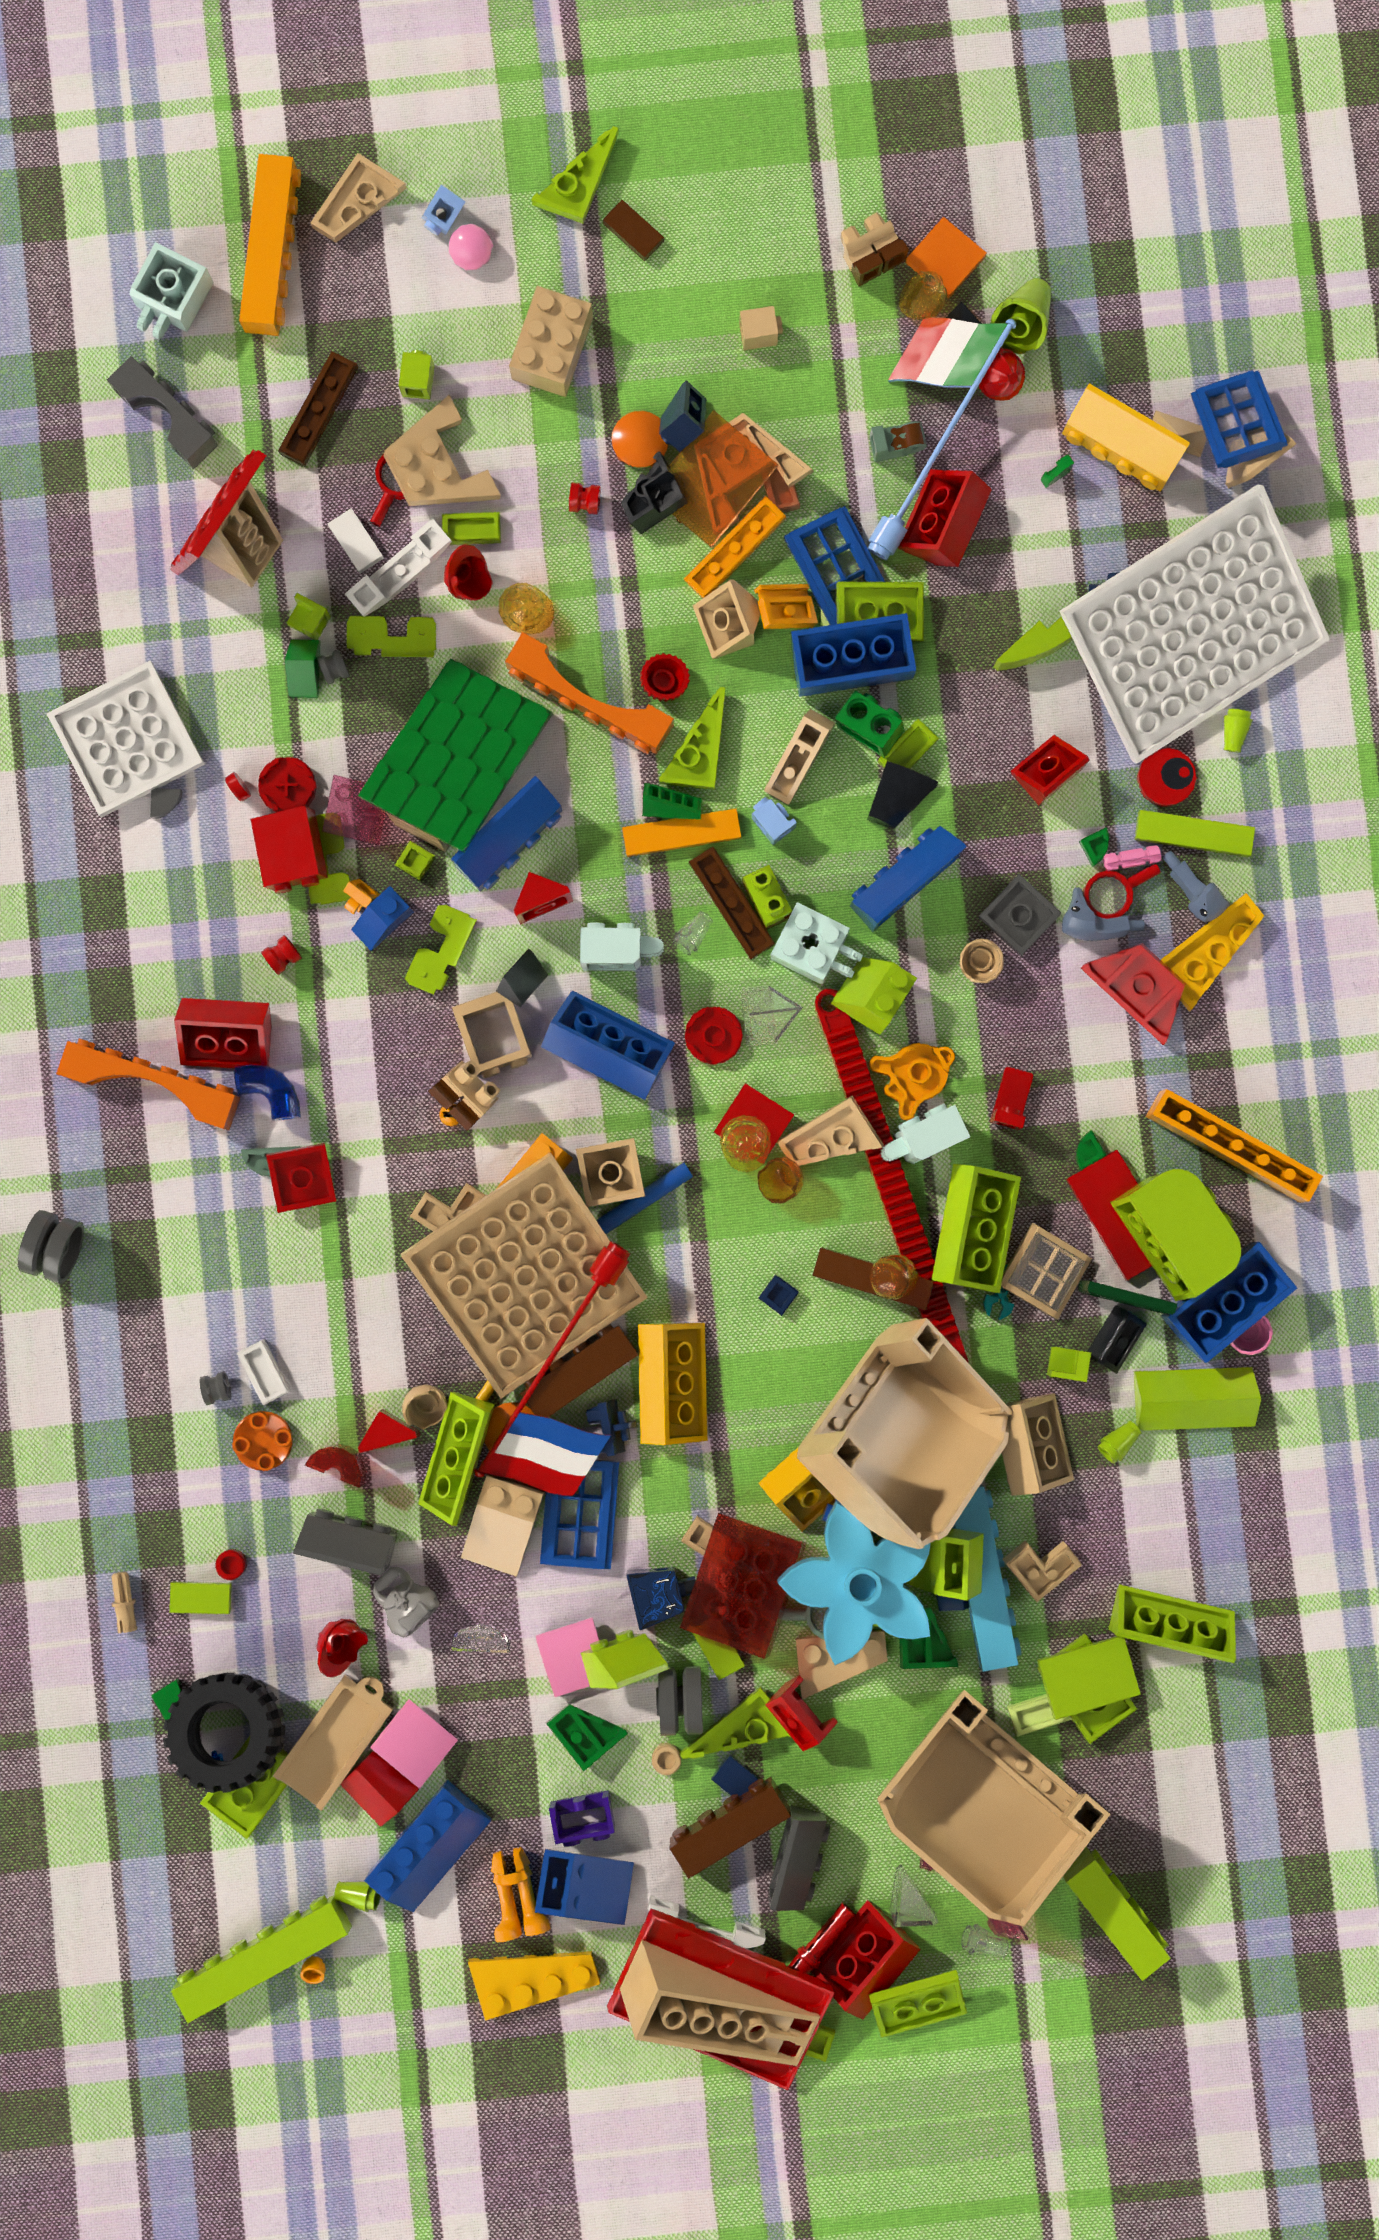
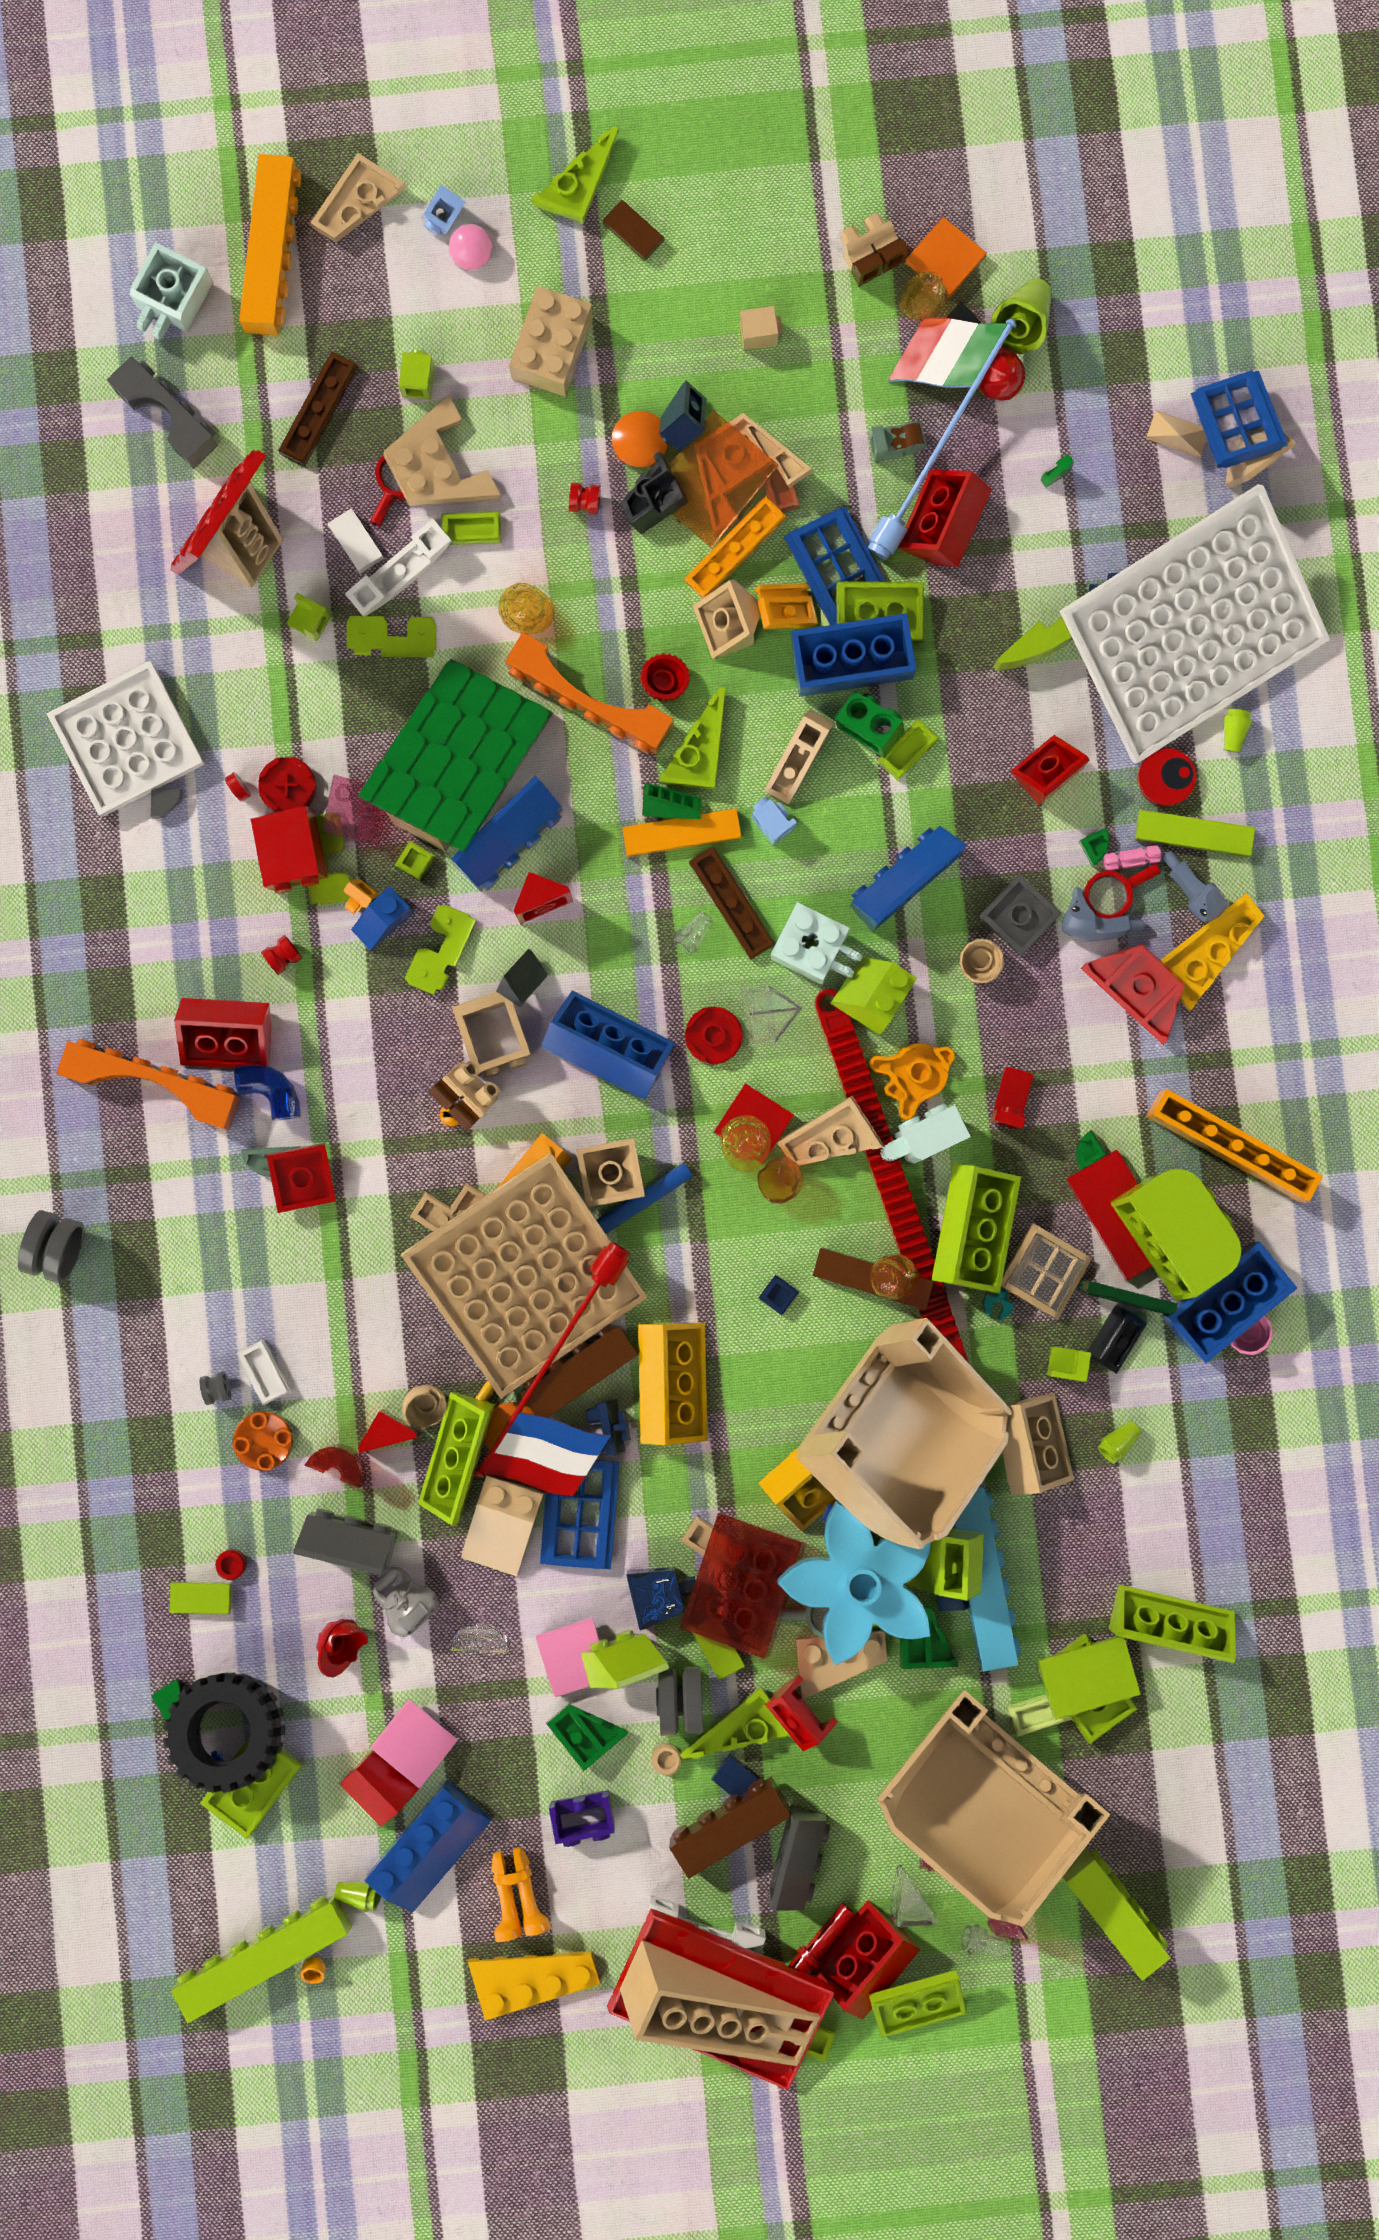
(123, 1603): tan axle -> none
(303, 668): green slope -> none
(333, 666): dark grey wheel -> none
(335, 1739): tan piece -> none
(467, 574): red piece -> none
(584, 1887): blue slope -> none
(615, 947): light aqua hinge -> none
(767, 896): lime hips -> none
(898, 794): black slope -> none
(1043, 1574): tan tile -> none
(1124, 438): yellow slope -> none
(1196, 1398): lime slope -> none

